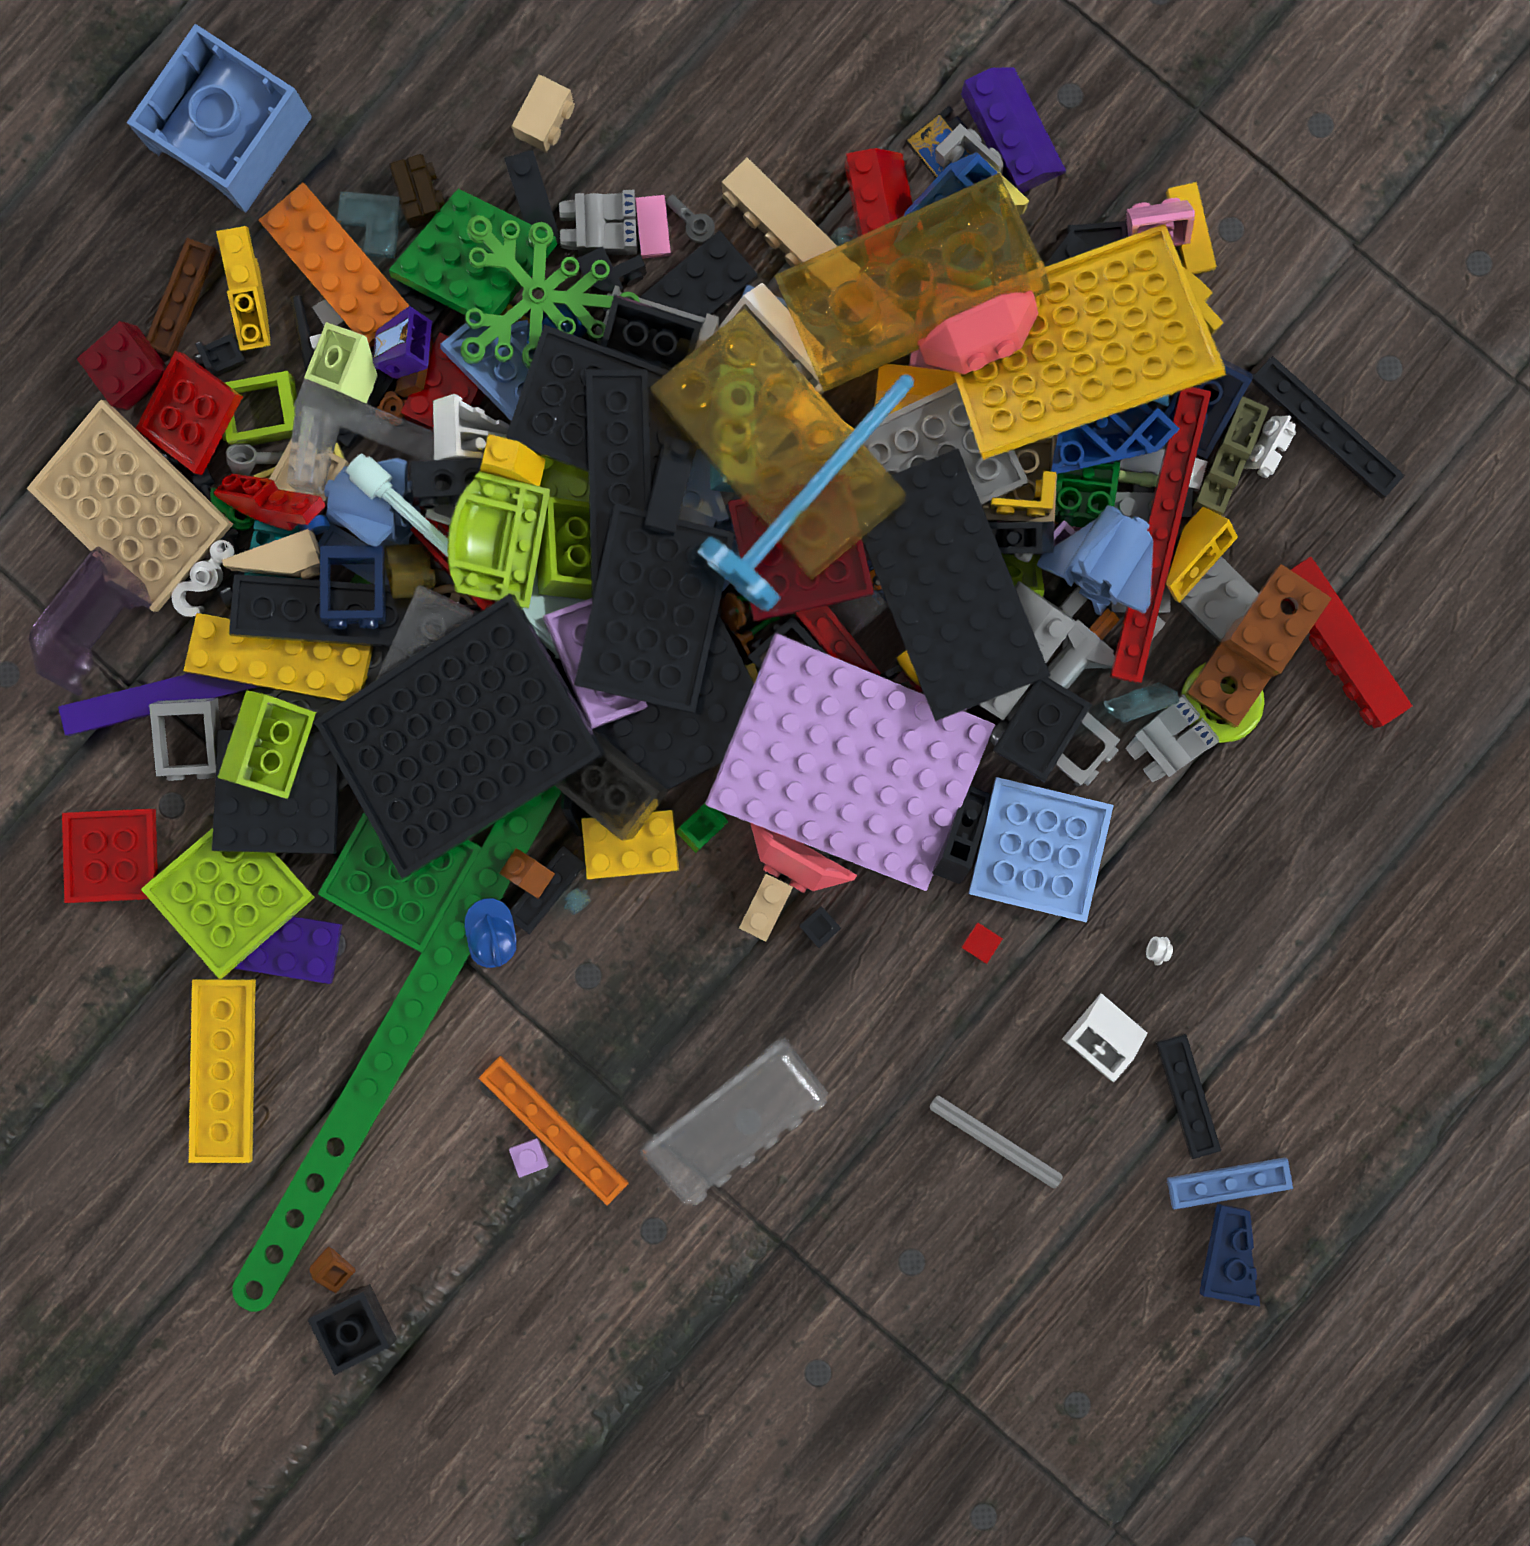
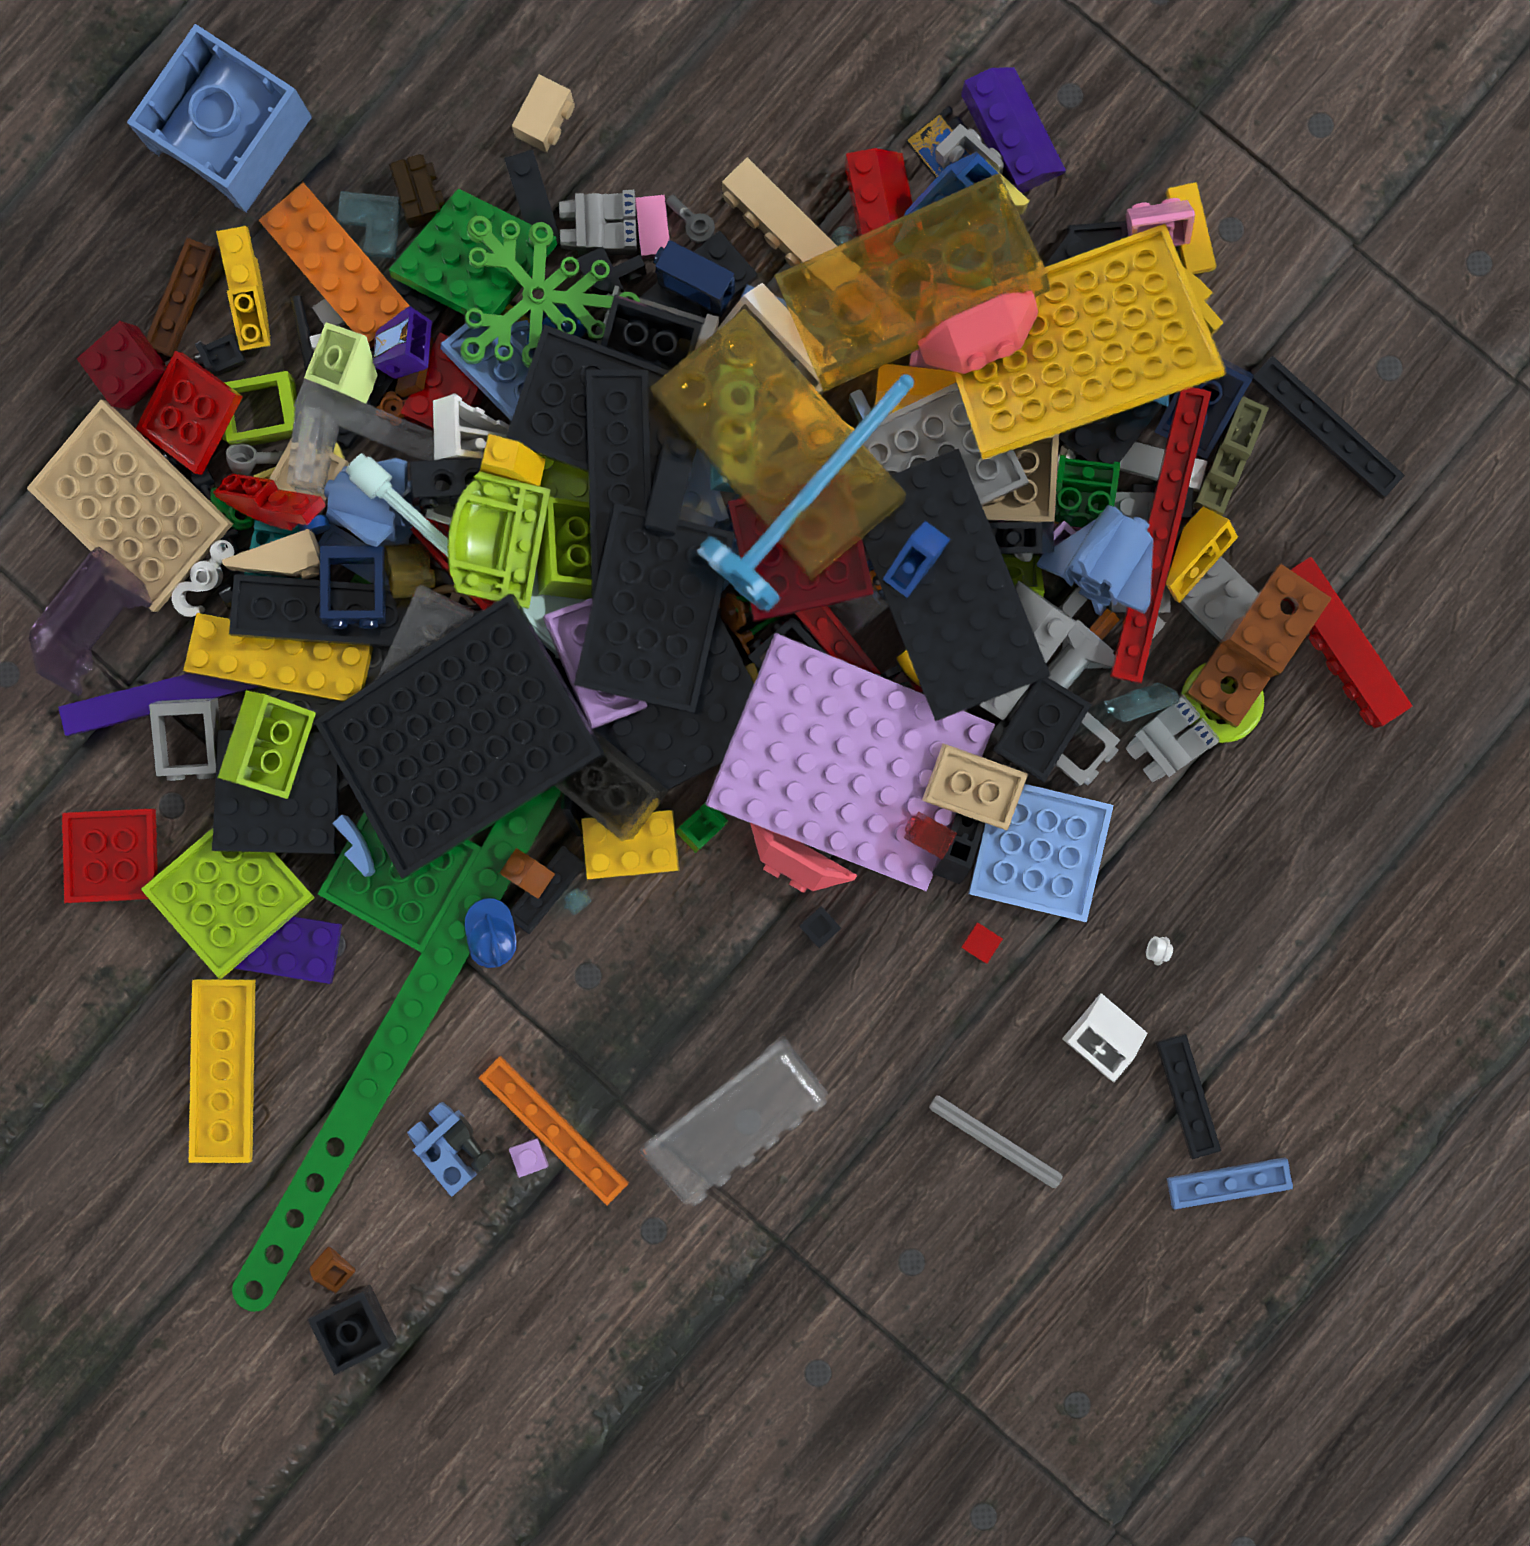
(359, 853): none -> medium blue slope
(440, 1147): none -> medium blue hips
(694, 277): none -> dark blue window
(765, 907): tan brick -> none
(859, 404): none -> light blue tile
(916, 558): none -> blue slope
(929, 834): none -> clear red brick
(974, 787): none -> tan tile
(1043, 490): yellow bracket -> none
(1112, 439): blue wedge -> none
(1144, 479): yellowish green piece -> none
(1229, 1258): dark blue wing -> none
(1276, 433): white hinge -> none

